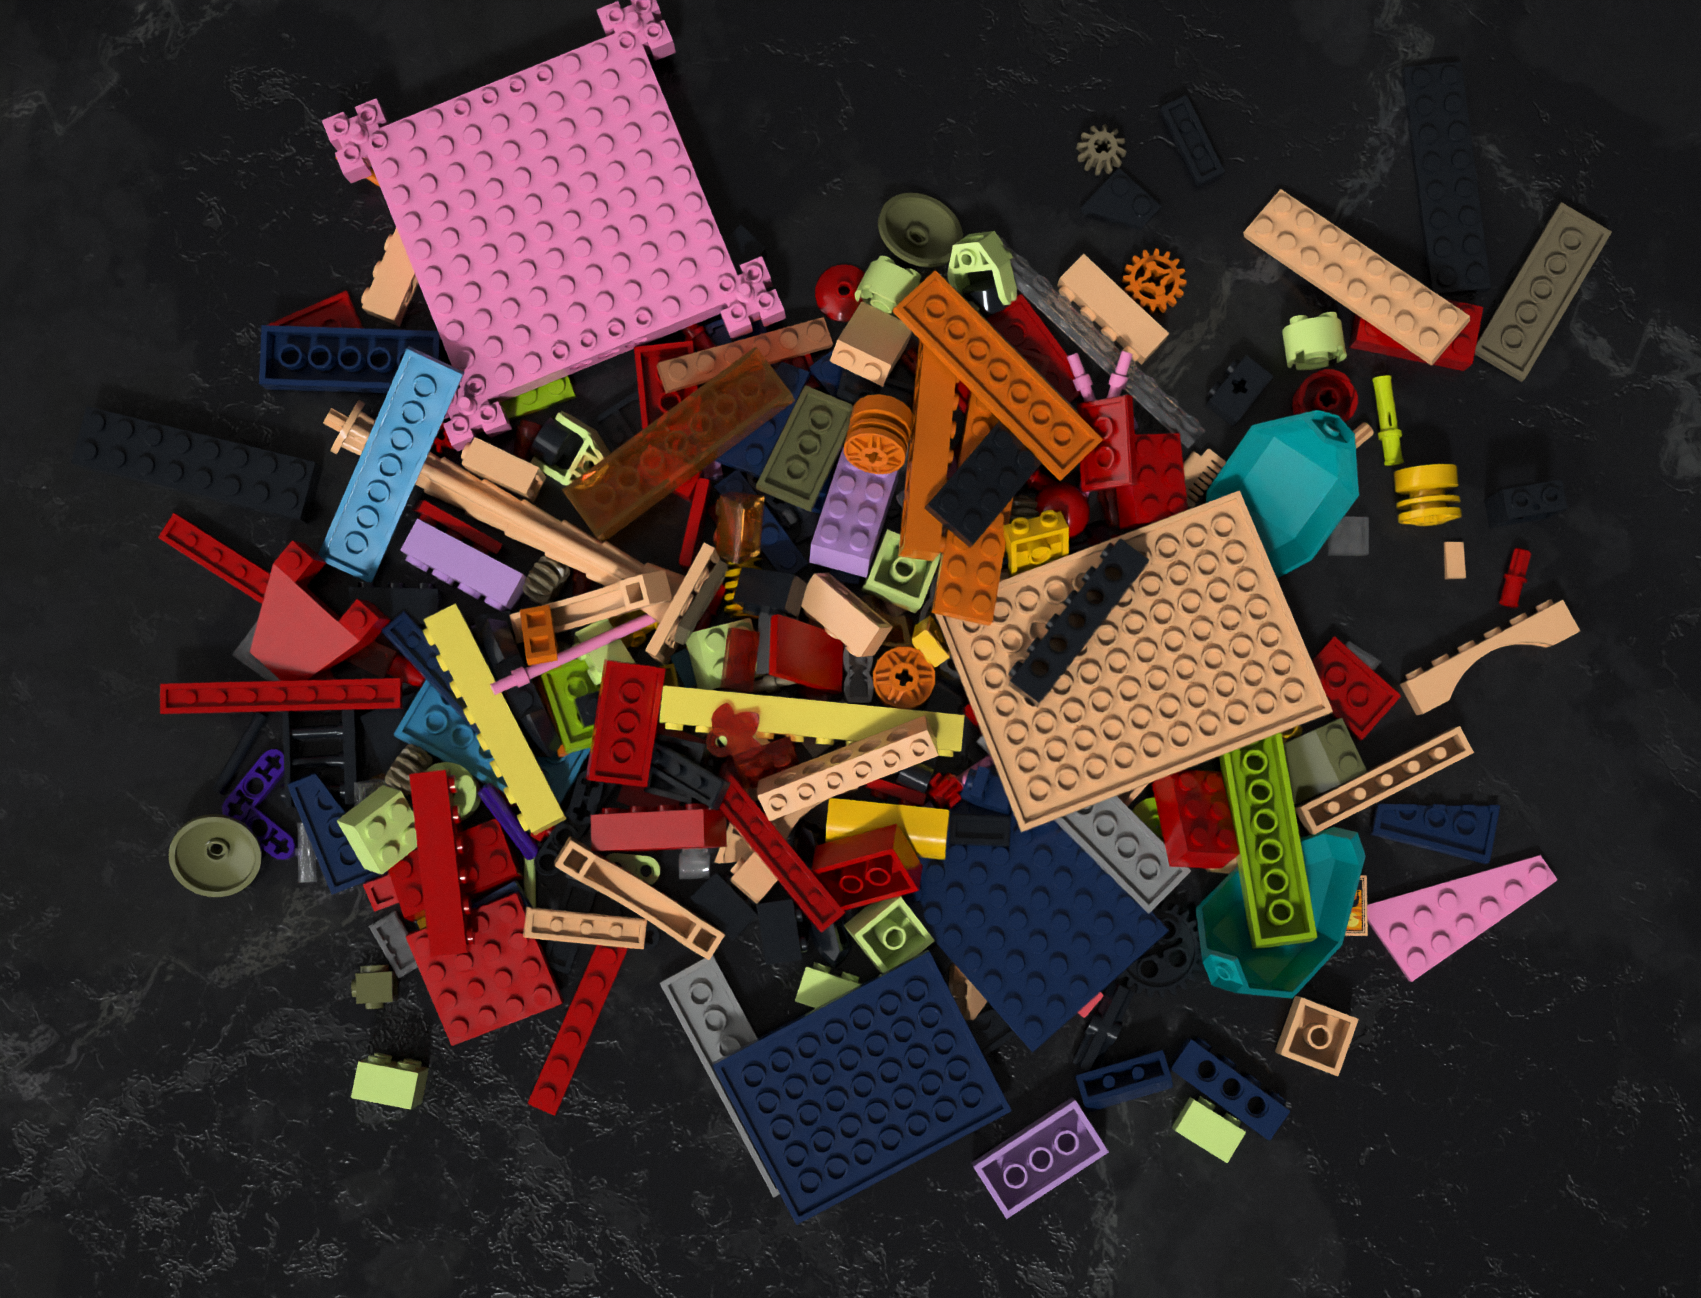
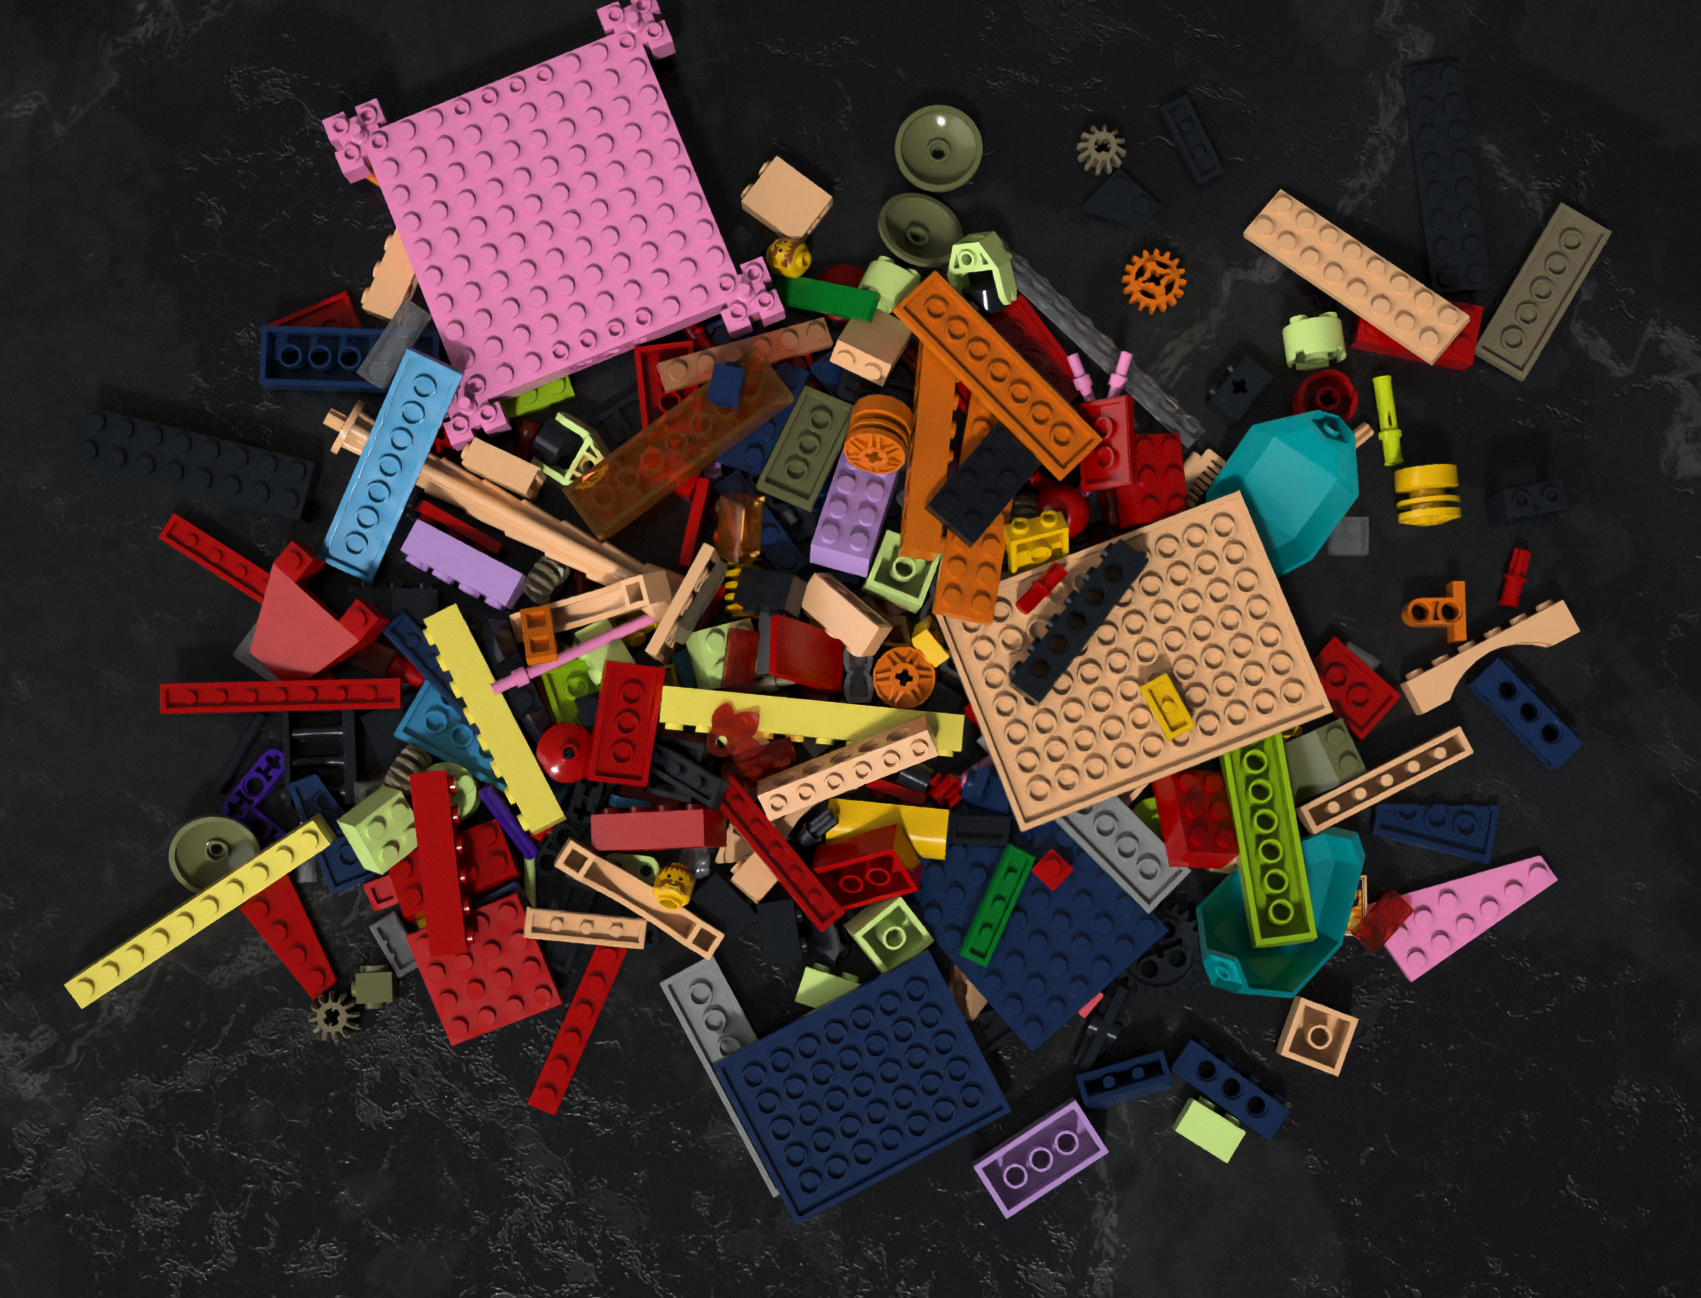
(200, 910): none -> light yellow brick
(286, 927): none -> red wing
(324, 1013): none -> dark tan gear
(390, 1082): yellowish green brick -> none
(391, 346): none -> clear plate
(551, 748): none -> red dish
(622, 801): none -> dark azure piece
(673, 886): none -> yellow head
(727, 385): none -> dark blue brick
(786, 201): none -> light nougat brick
(788, 257): none -> yellow head
(814, 831): none -> black axle
(827, 298): none -> green tile
(941, 130): none -> olive dish
(997, 905): none -> green tile
(1041, 588): none -> red axle
(1052, 870): none -> red plate
(1111, 309): light nougat brick -> none
(1167, 707): none -> yellow plate
(1382, 921): none -> clear red plate
(1432, 612): none -> orange tile
(1454, 560): light nougat piece -> none
(1486, 688): none -> dark blue brick

